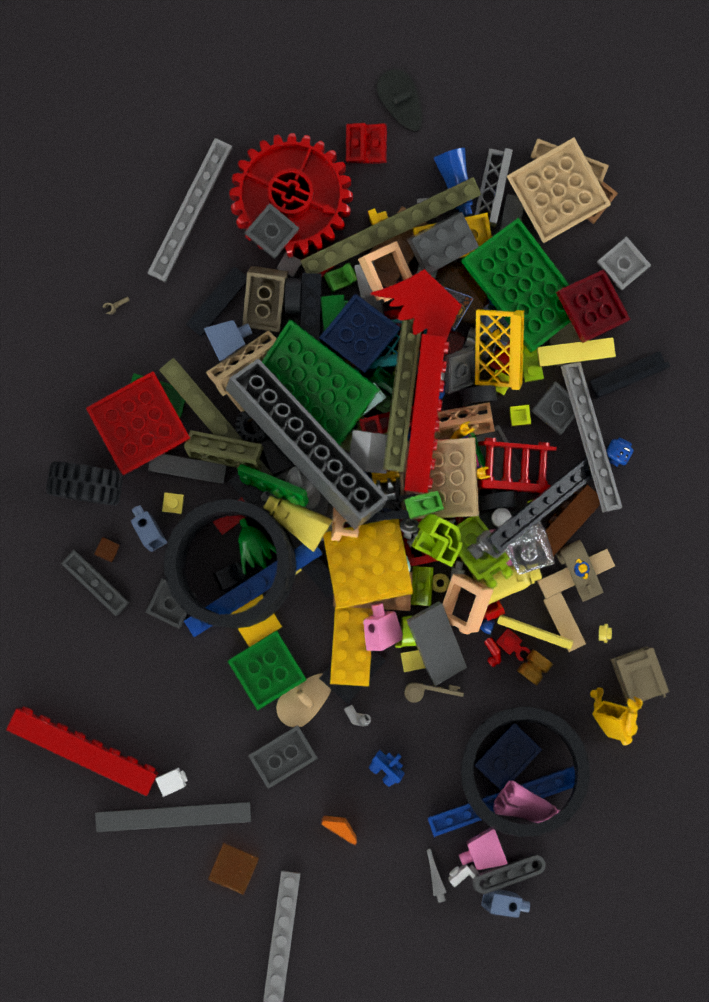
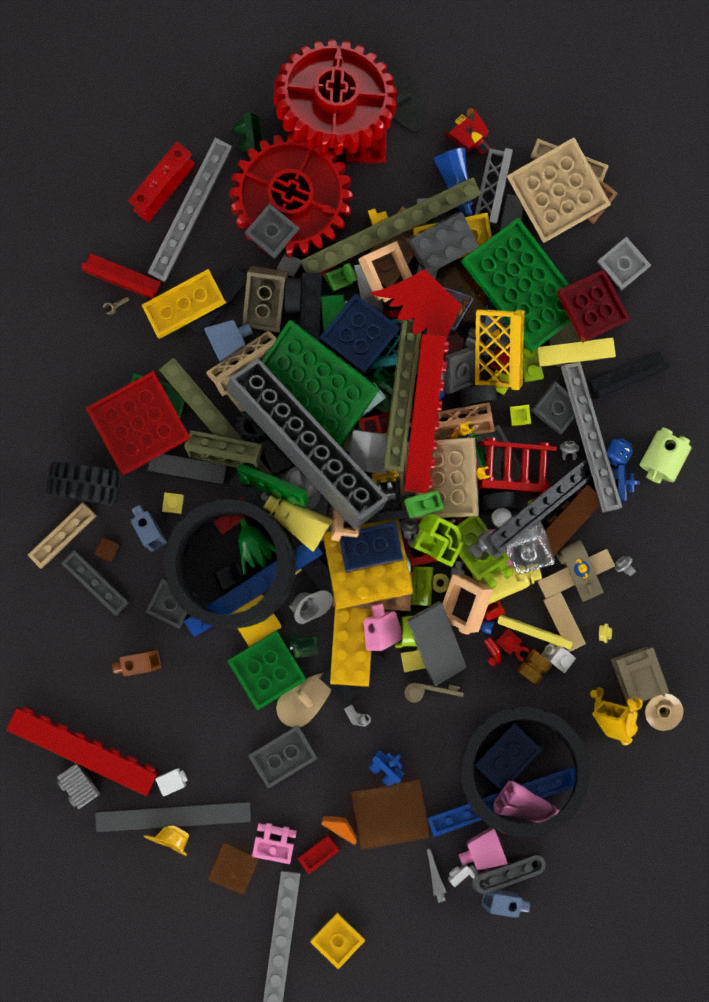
(62, 535): none -> tan tile
(78, 786): none -> light grey brick
(121, 276): none -> red fence
(137, 663): none -> dark orange torso
(162, 182): none -> red fence
(171, 837): none -> yellow piece
(183, 304): none -> yellow plate
(251, 127): none -> dark green tile
(272, 849): none -> bright pink plate
(304, 646): none -> clear green bracket
(310, 606): none -> light grey piece
(318, 854): none -> red tile
(337, 940): none -> yellow plate
(338, 123): none -> red gear
(372, 547): none -> dark blue plate
(390, 814): none -> clear orange piece
(468, 132): none -> red torso
(558, 656): none -> white bracket
(569, 447): none -> light grey plate
(621, 474): none -> blue hips
(624, 564): none -> light grey plate
(662, 462): none -> yellowish green cylinder
(667, 719): none -> tan dish

